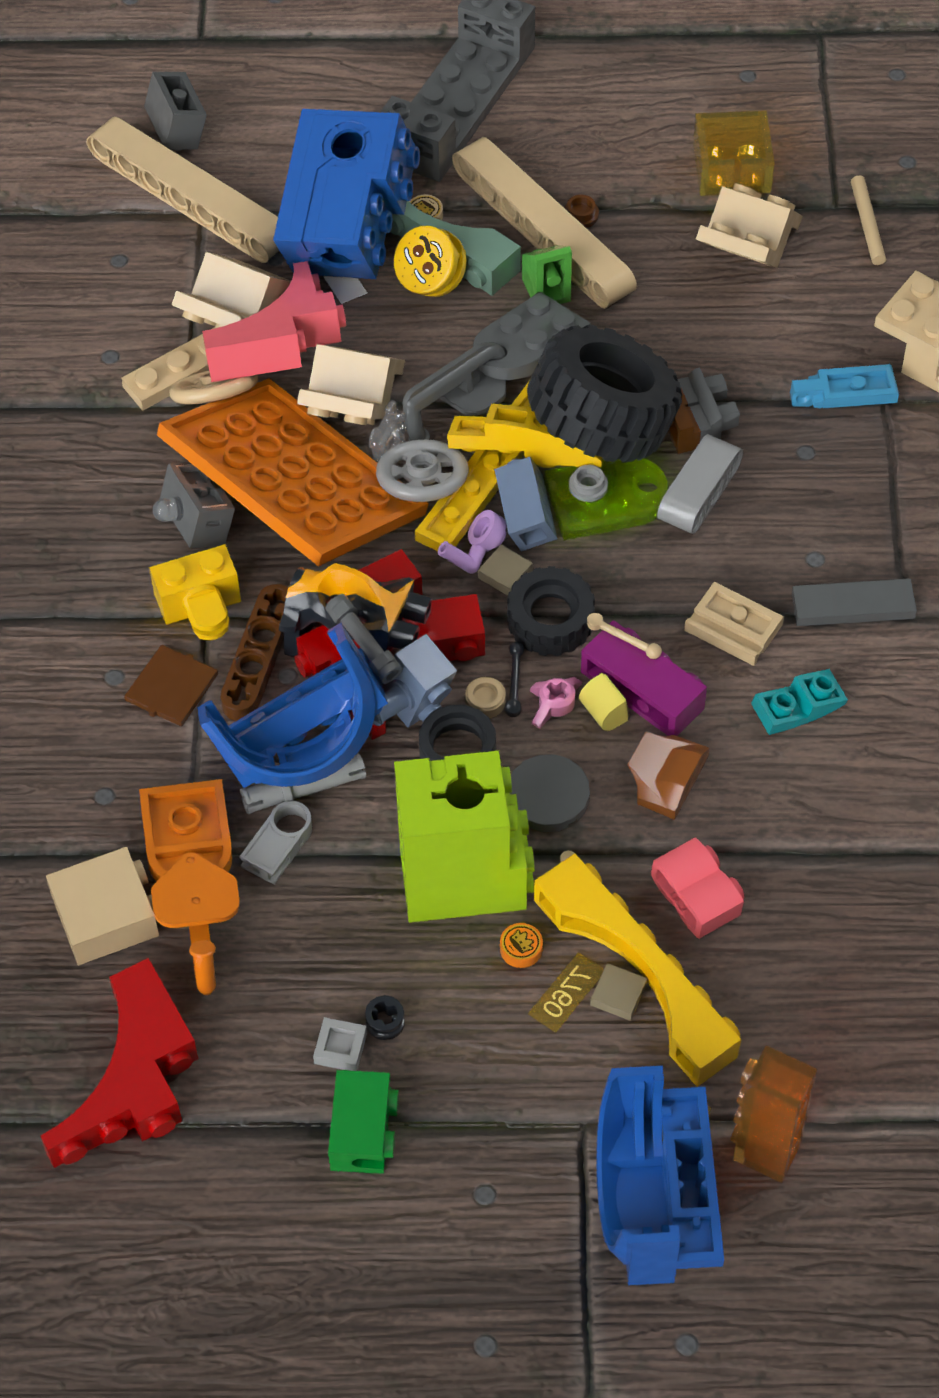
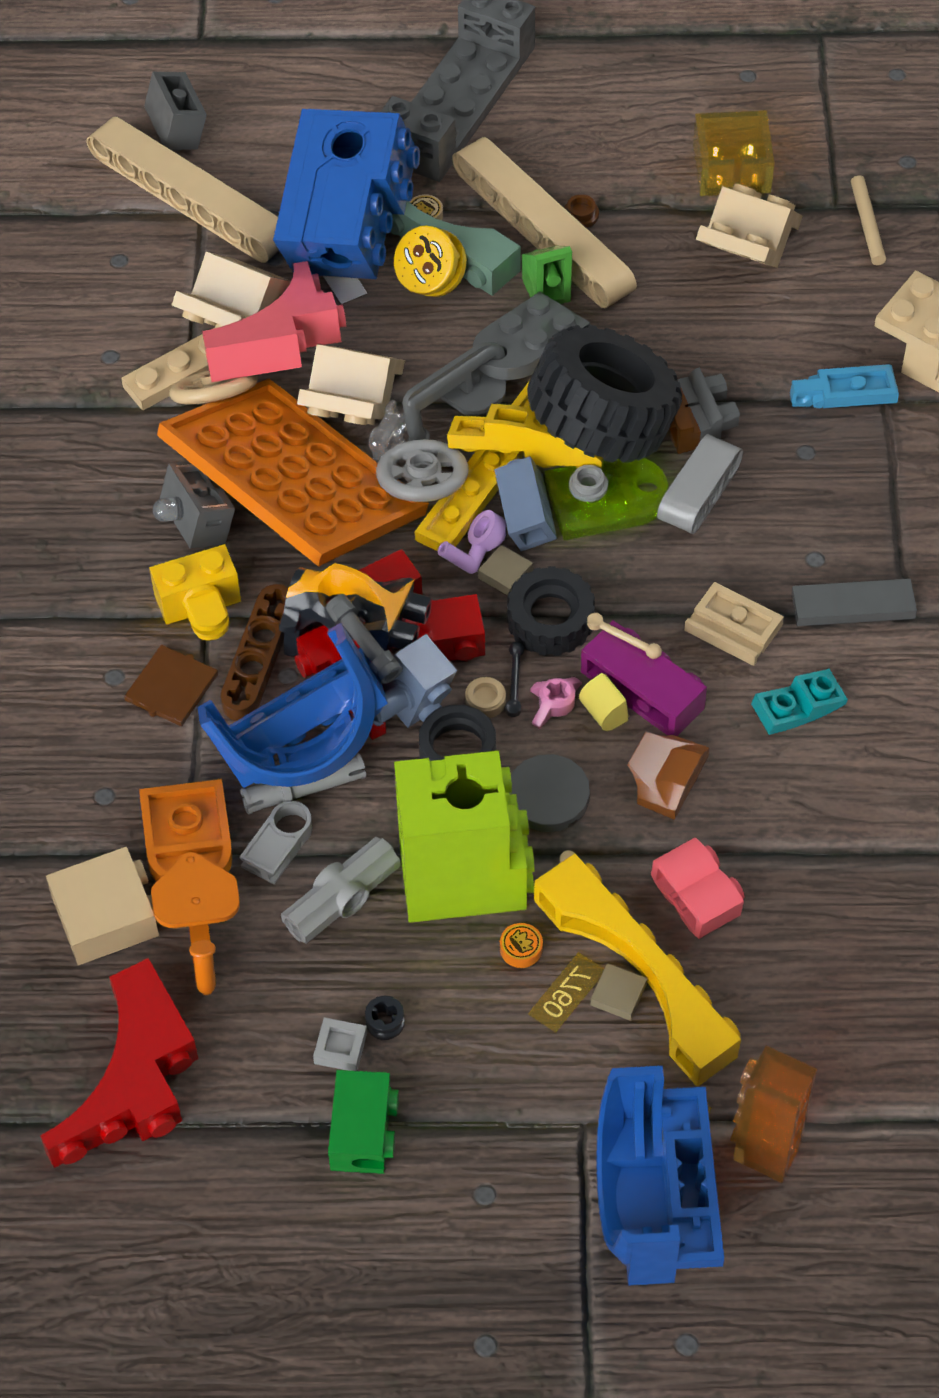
(340, 890): none -> light grey piece

